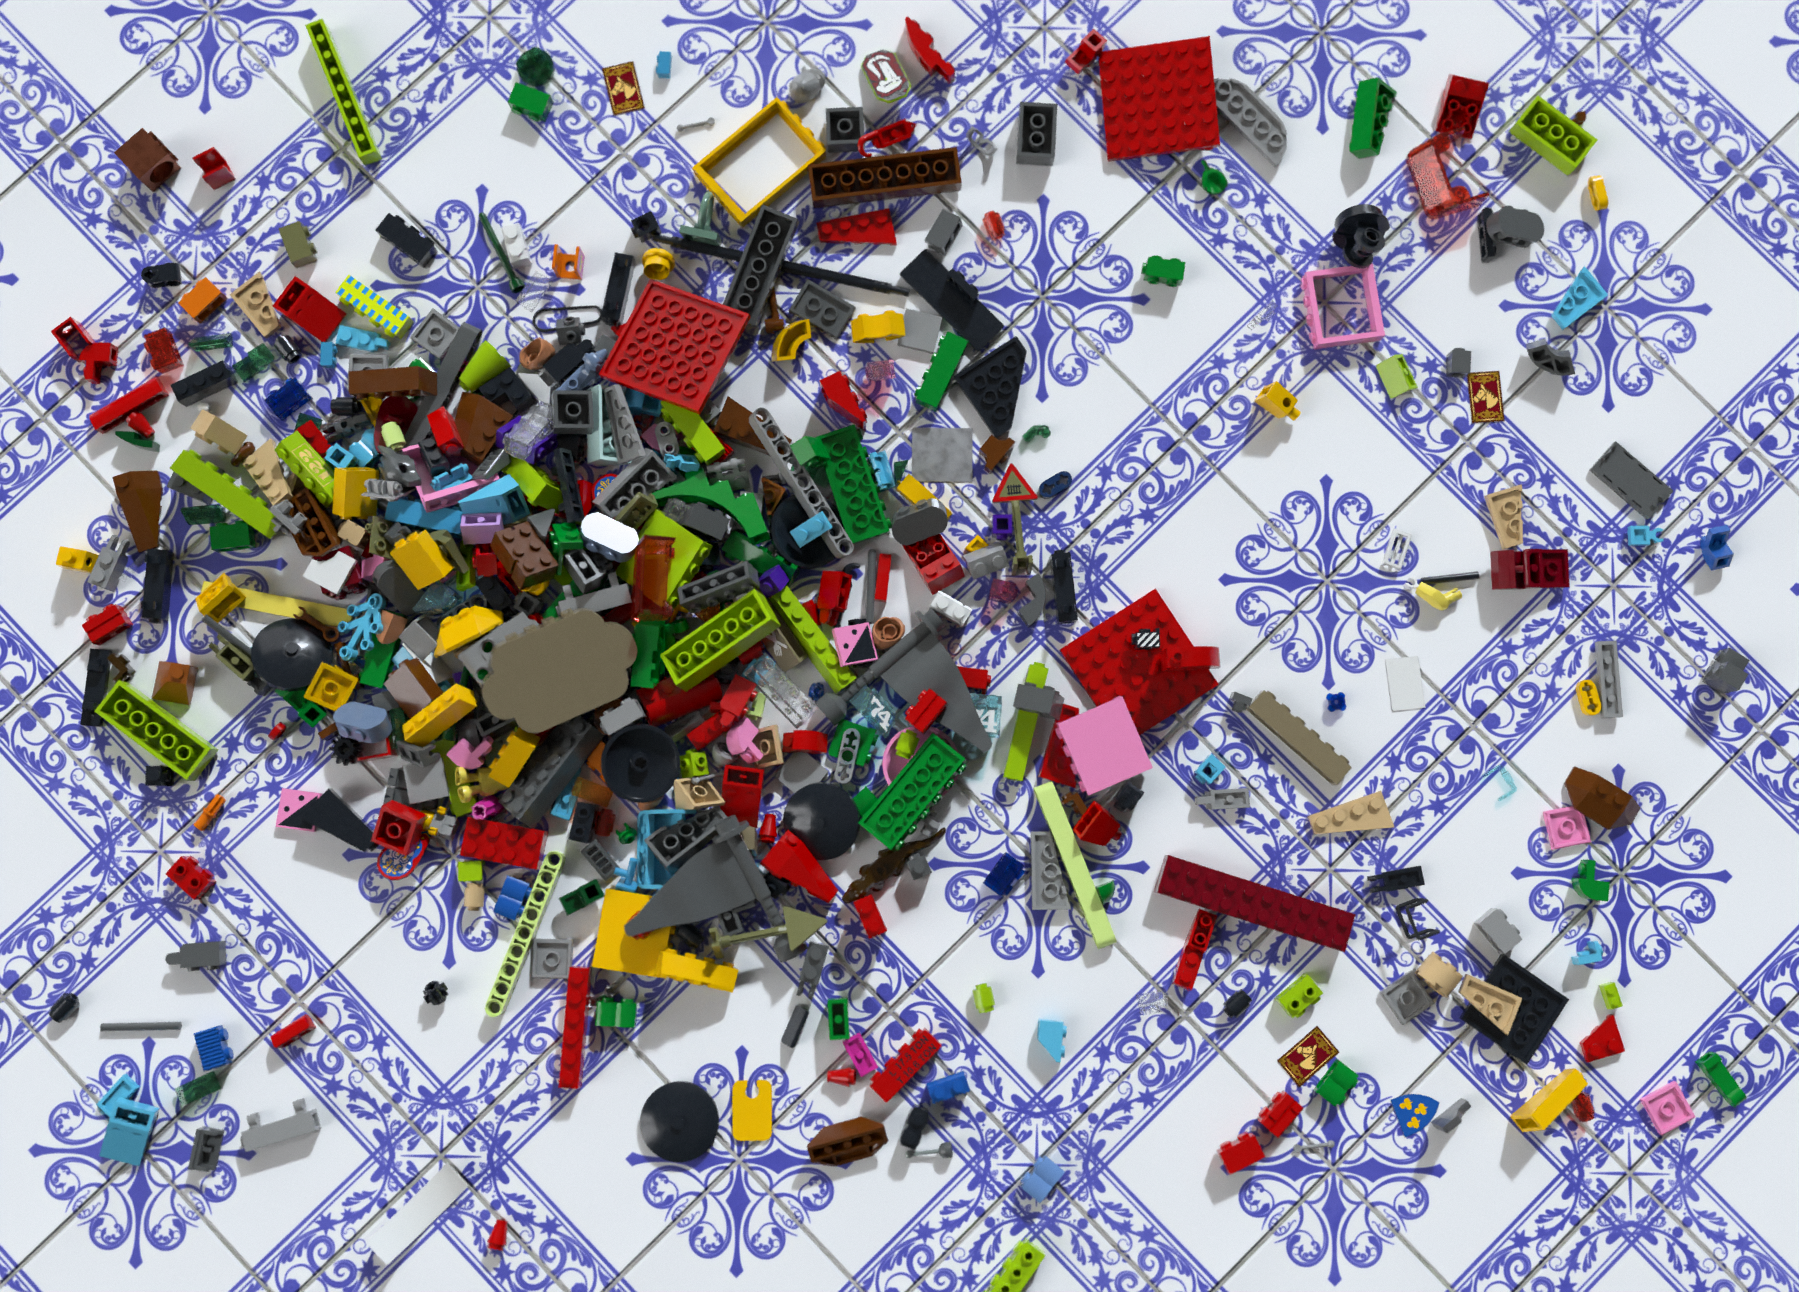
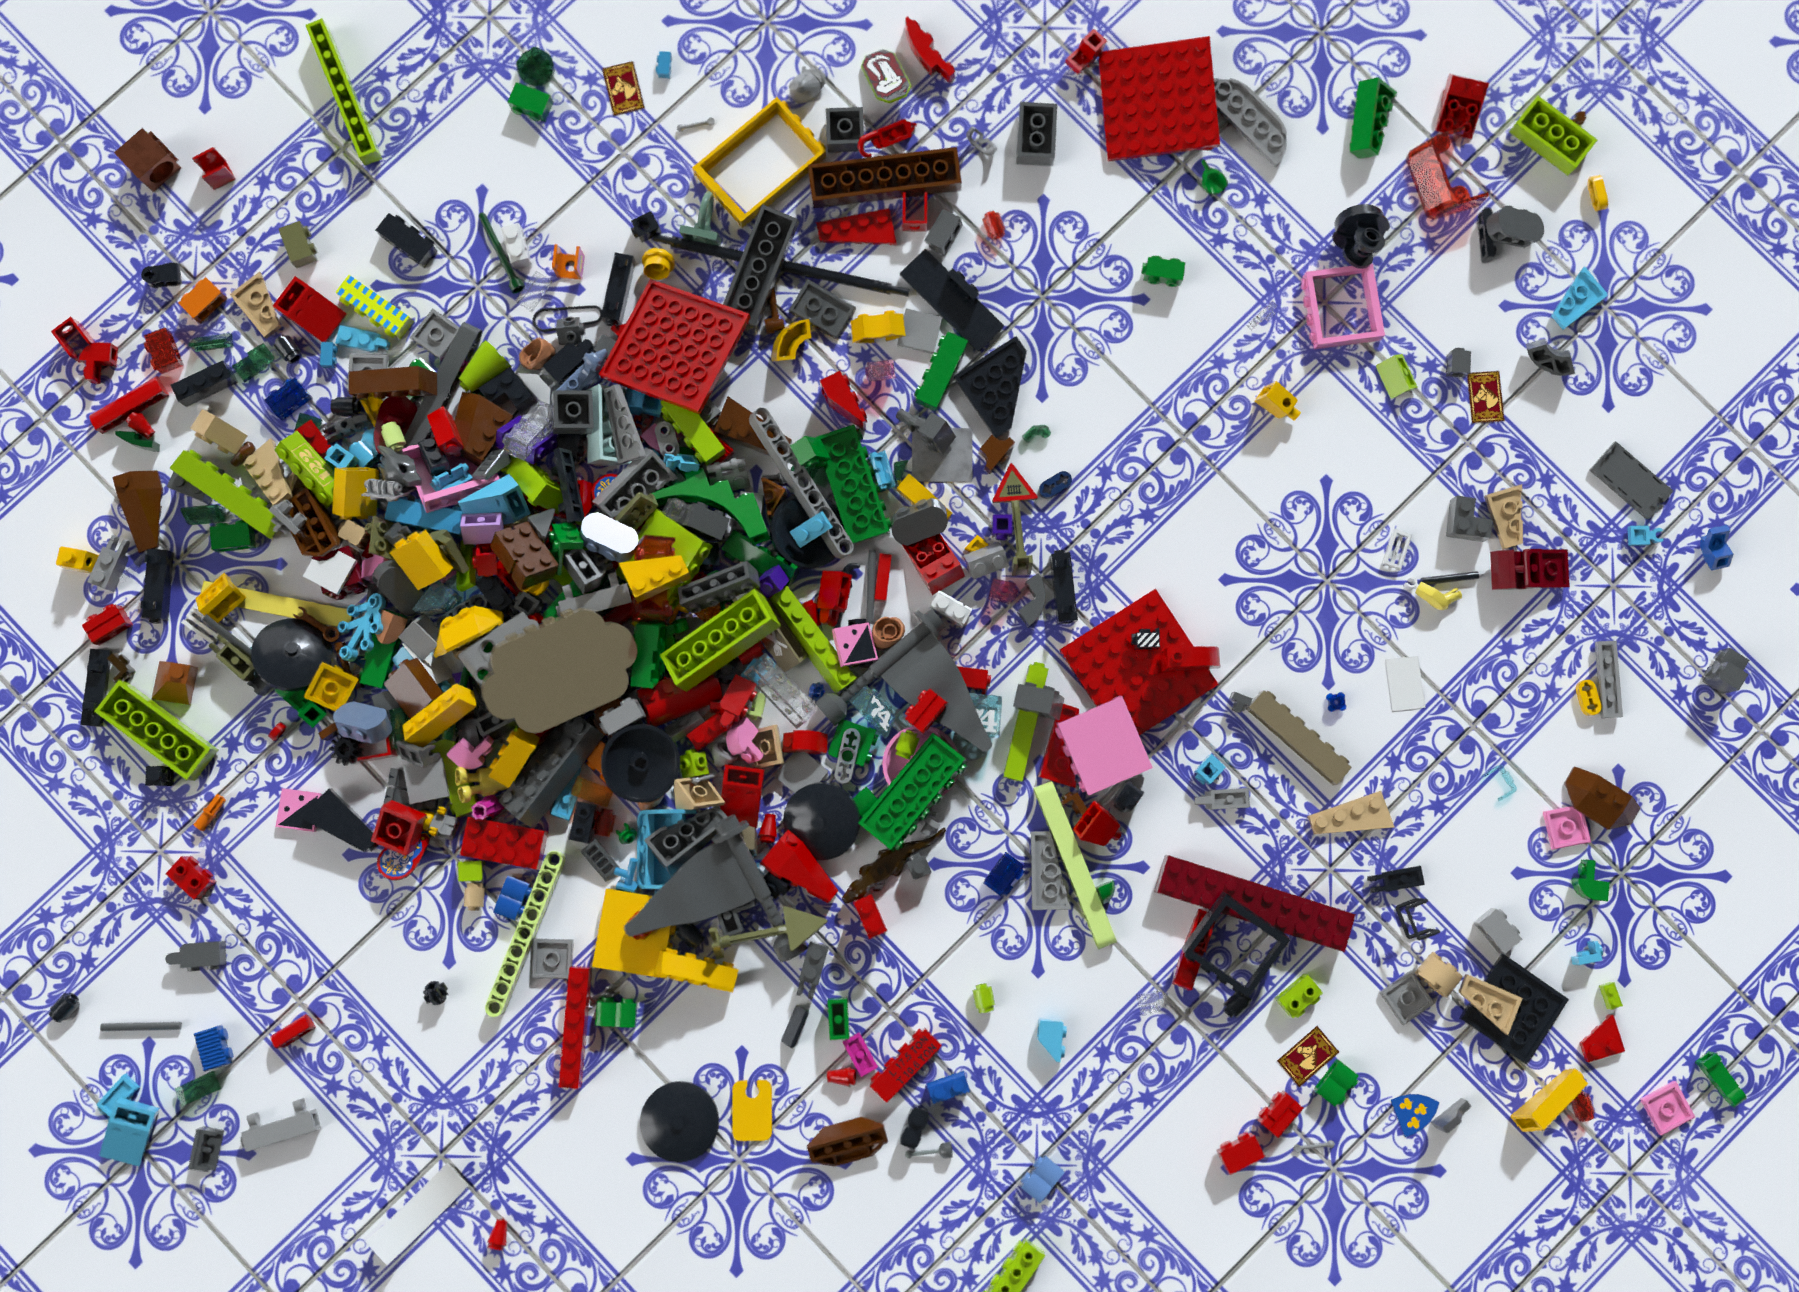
(191, 617): none -> white tile
(581, 897): dark green brick -> none
(654, 575): none -> yellow wedge
(921, 225): none -> red piece
(934, 430): none -> dark grey brick
(1210, 917): none -> black window
(1462, 522): none -> dark grey brick

